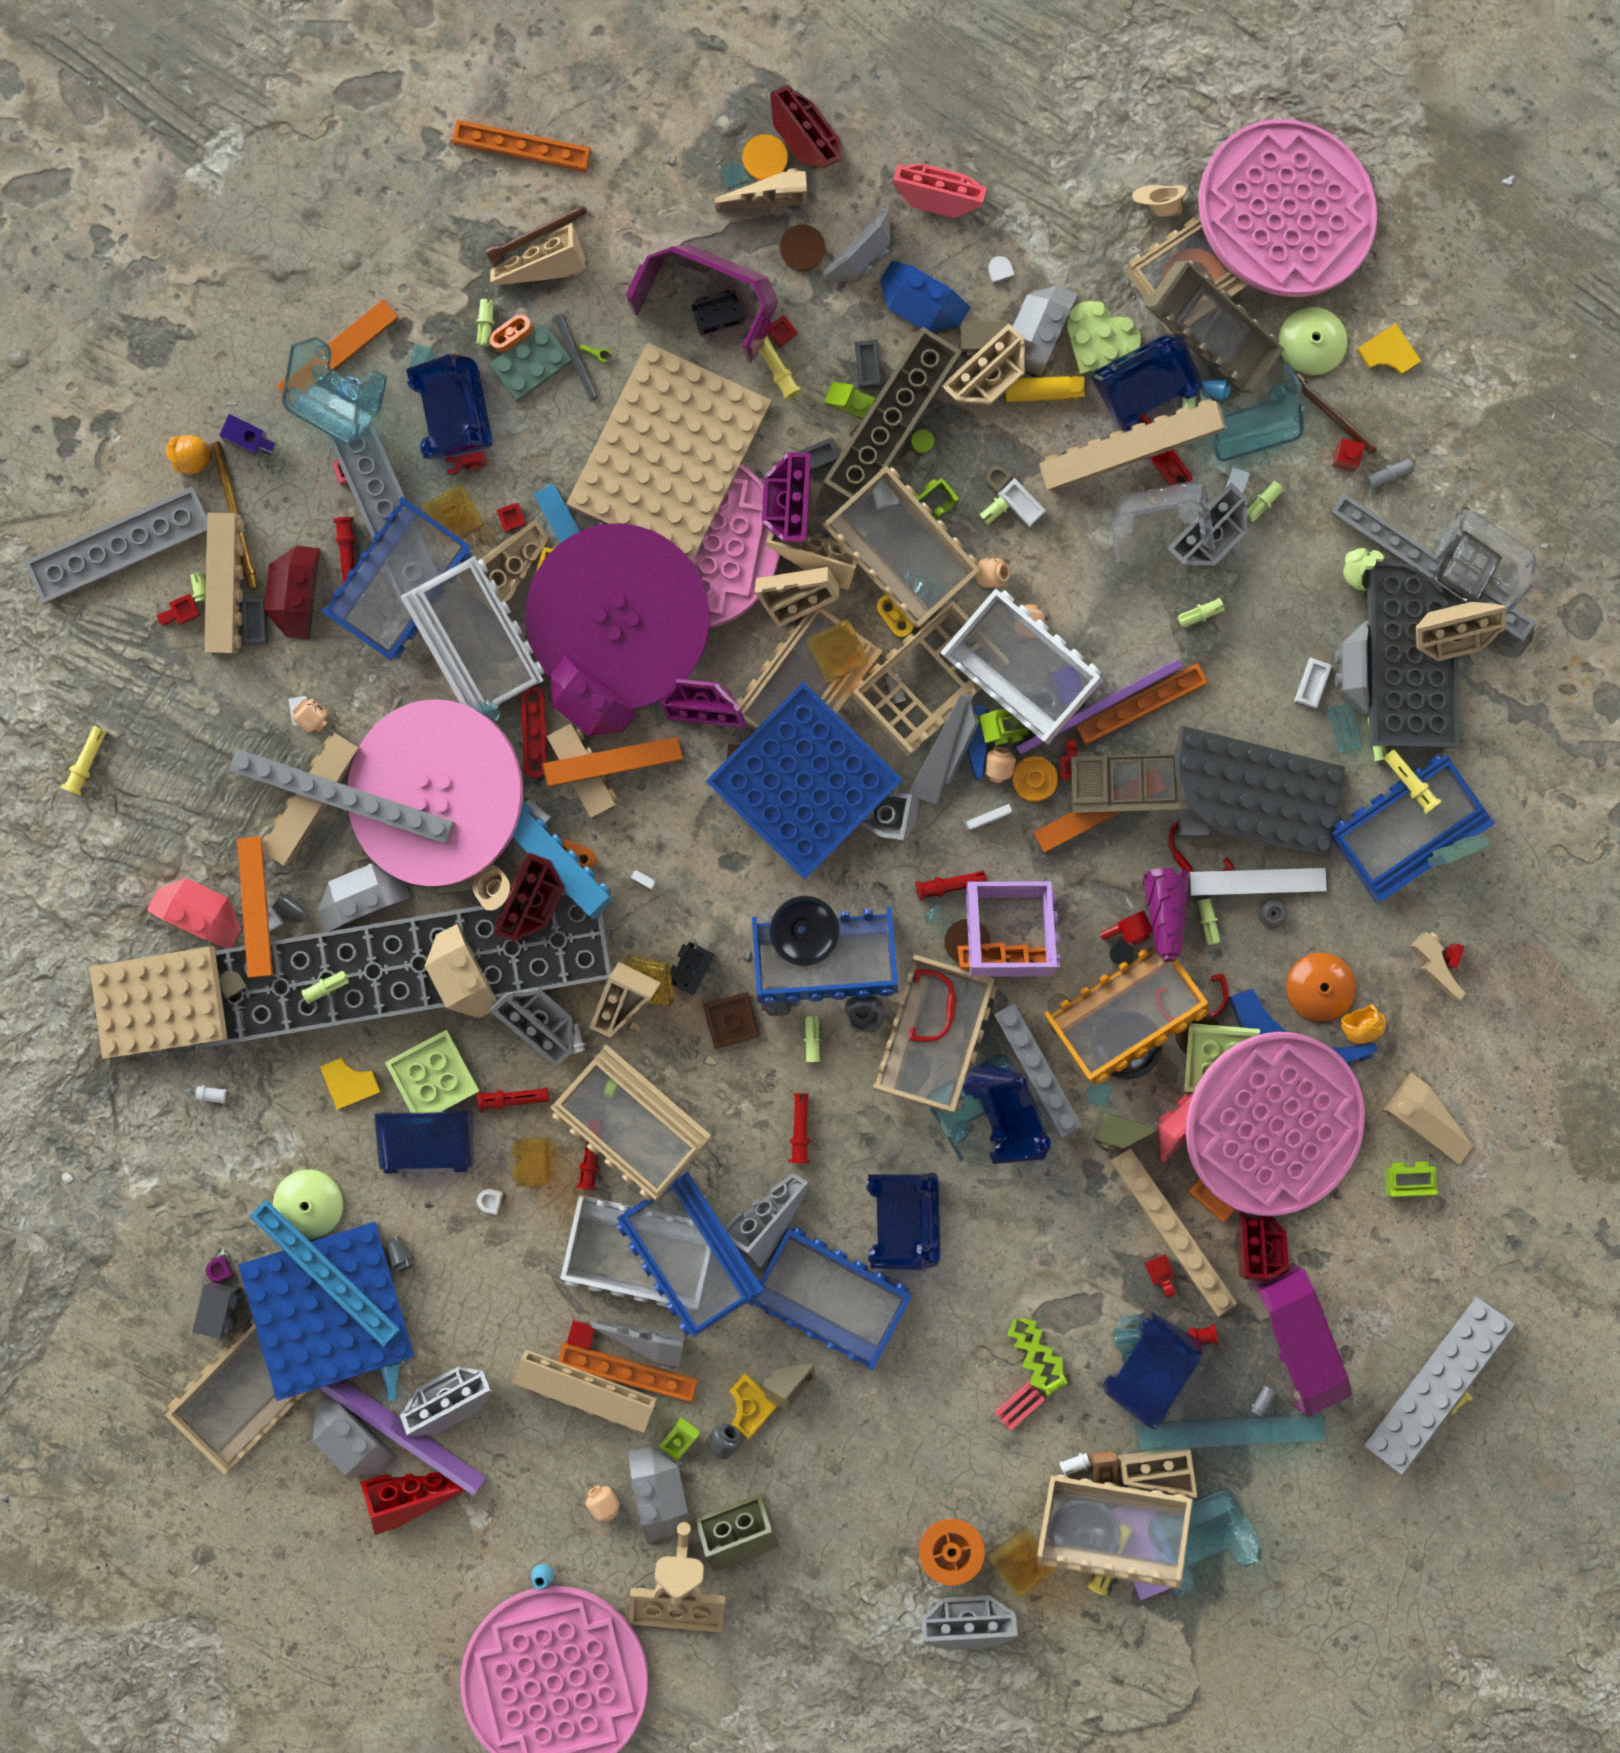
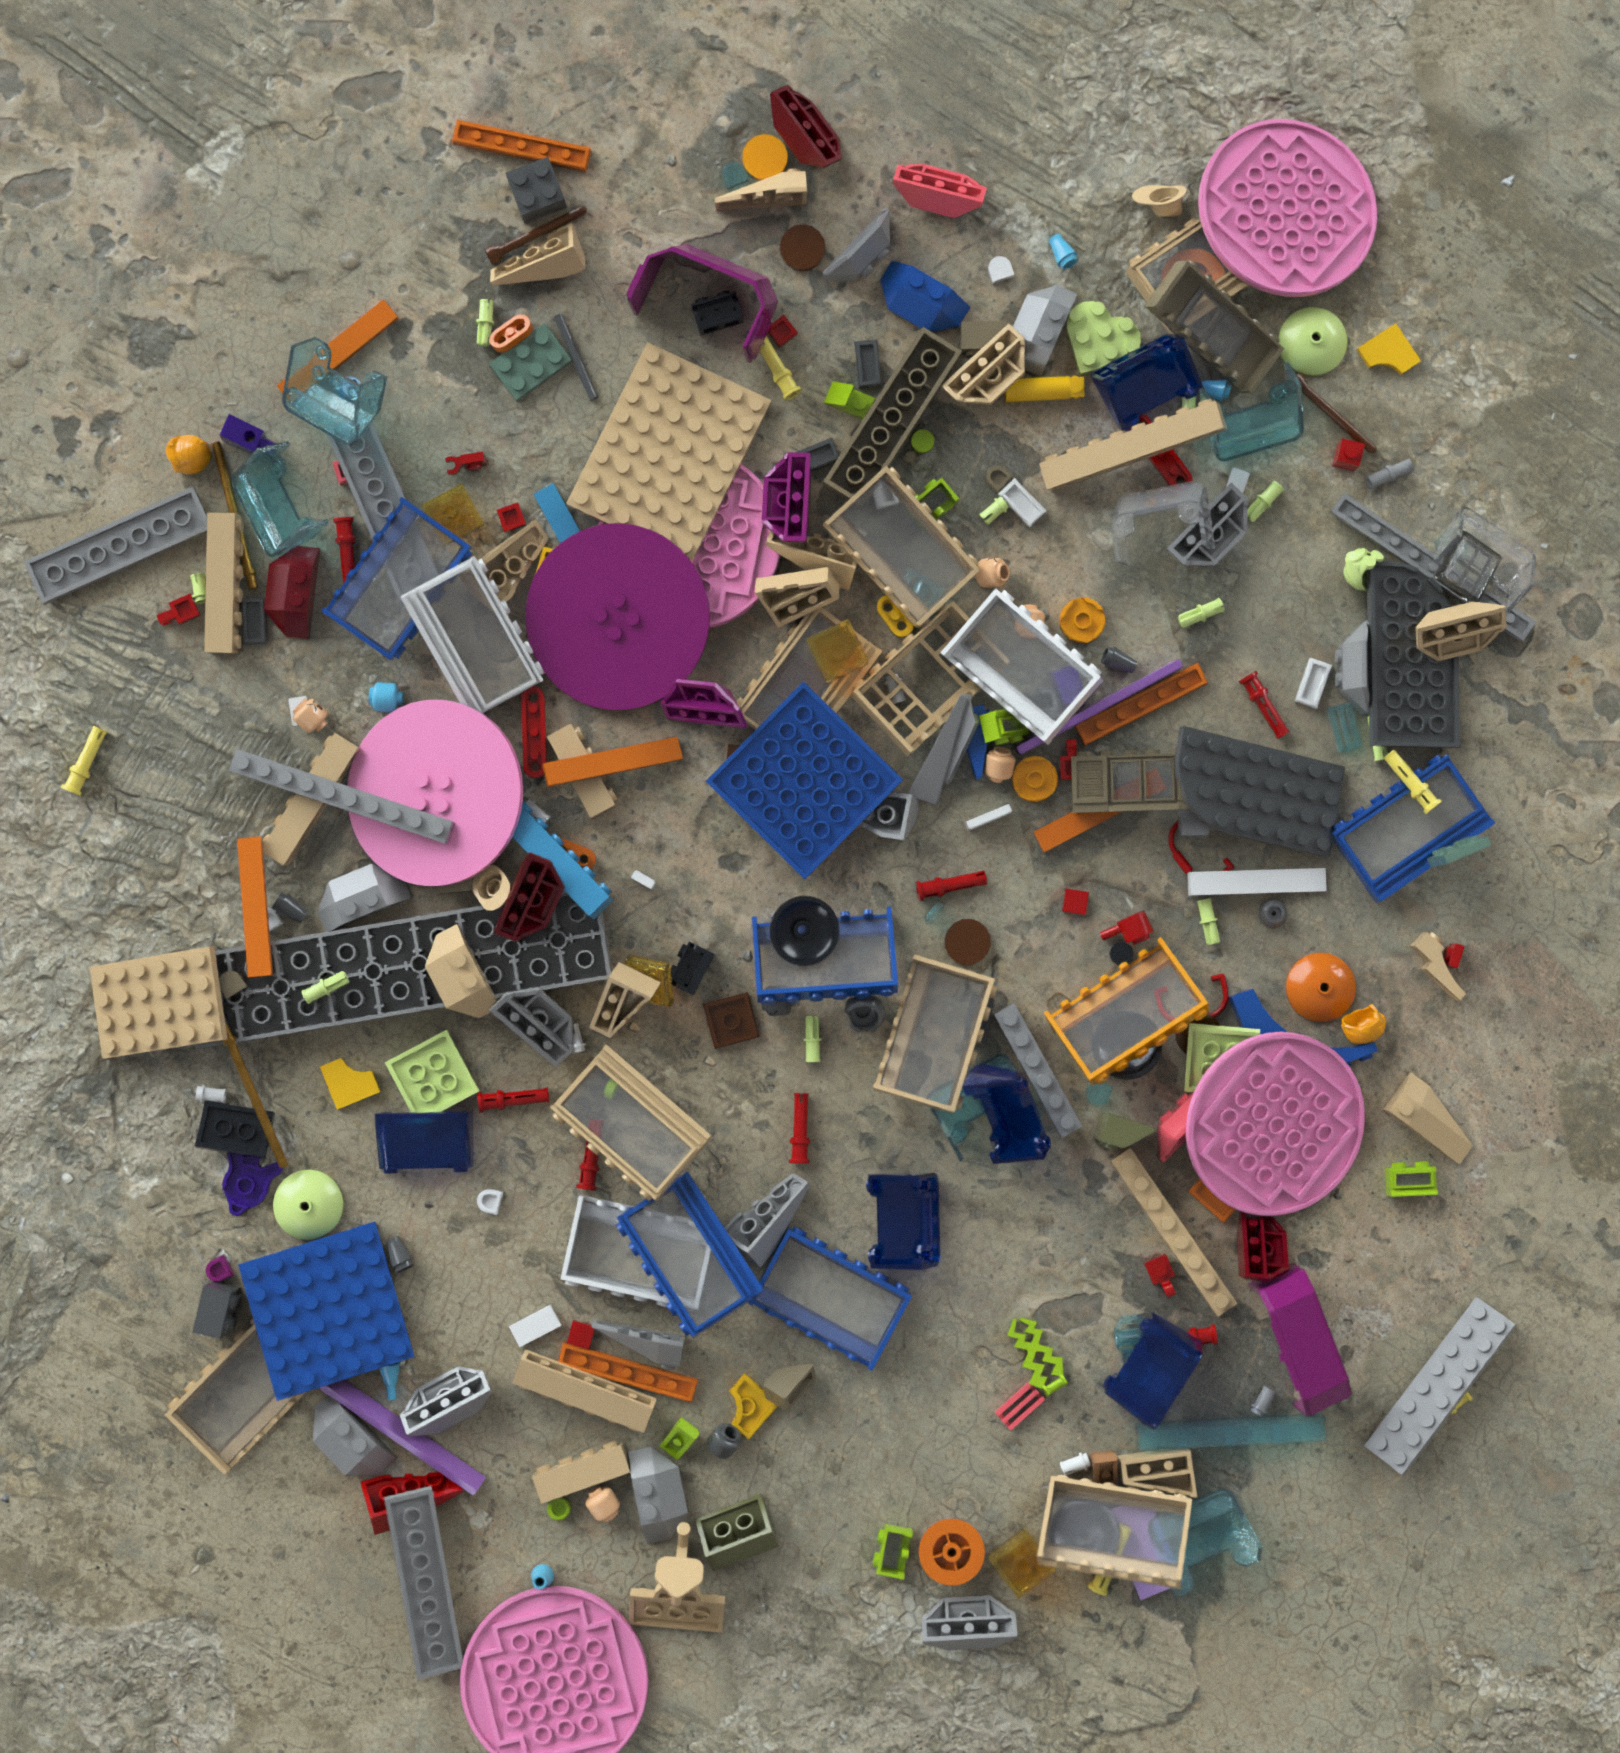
(197, 911): coral wedge -> none
(232, 1130): none -> black plate
(247, 1182): none -> dark purple tile
(254, 1098): none -> pearl gold bar
(268, 503): none -> clear light blue windscreen
(325, 1273): dark azure tile -> none
(385, 697): none -> medium azure head
(421, 354): clear light blue tile -> none
(424, 1582): none -> light grey plate
(451, 405): clear blue windscreen -> none
(488, 709): clear light blue plate -> none
(532, 1161): clear yellow brick -> none
(535, 1325): none -> white tile
(536, 190): none -> dark grey brick
(559, 1508): none -> lime tile
(582, 1472): none -> tan brick
(587, 701): magenta wedge -> none
(595, 352): lime hand -> none
(893, 1551): none -> lime window
(950, 1008): red piece -> none
(1003, 954): orange slope -> none
(1036, 889): lavender window -> none
(1063, 252): none -> medium azure cone
(1075, 901): none -> red tile
(1082, 620): none -> light orange tile
(1118, 660): none -> dark grey cone
(1167, 904): magenta cone -> none
(1261, 692): none -> red pin

